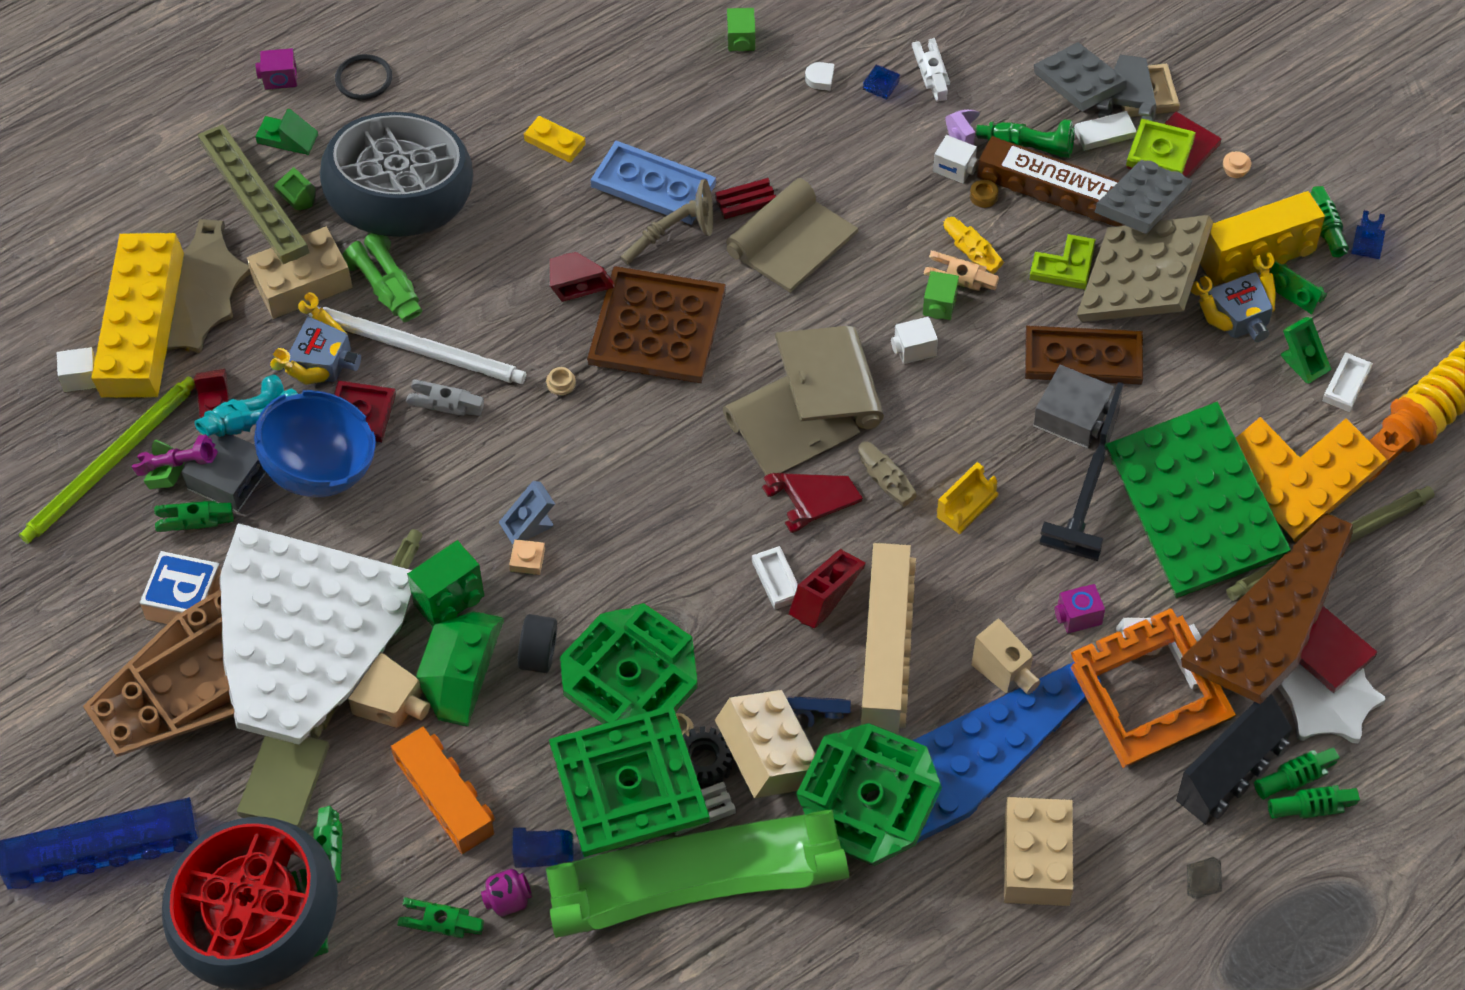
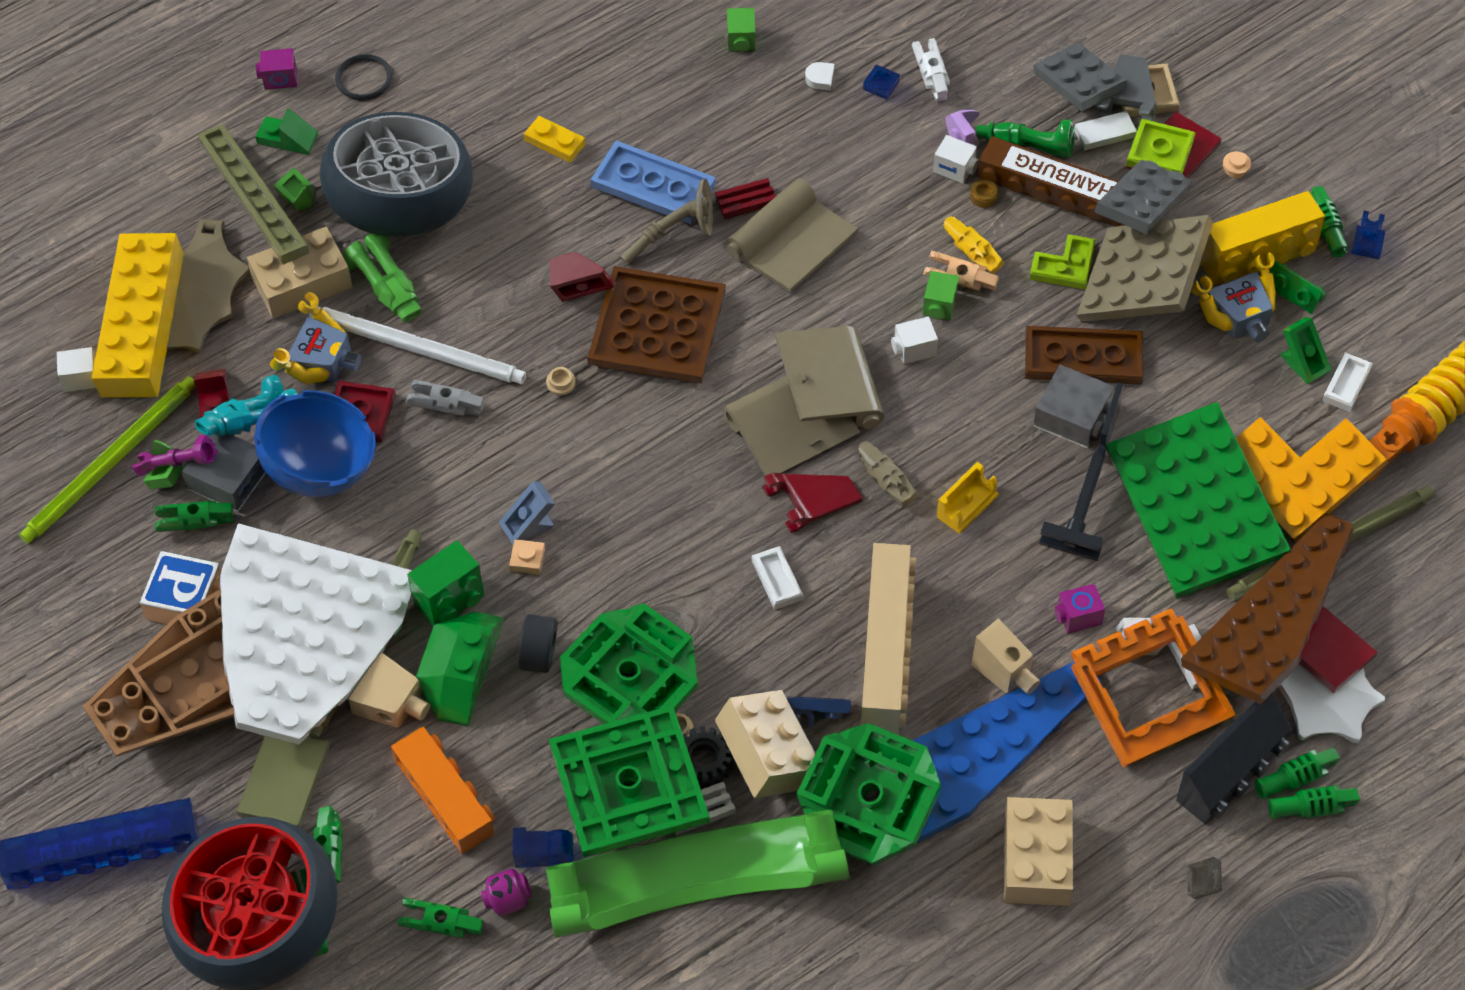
(824, 588): dark red slope -> none

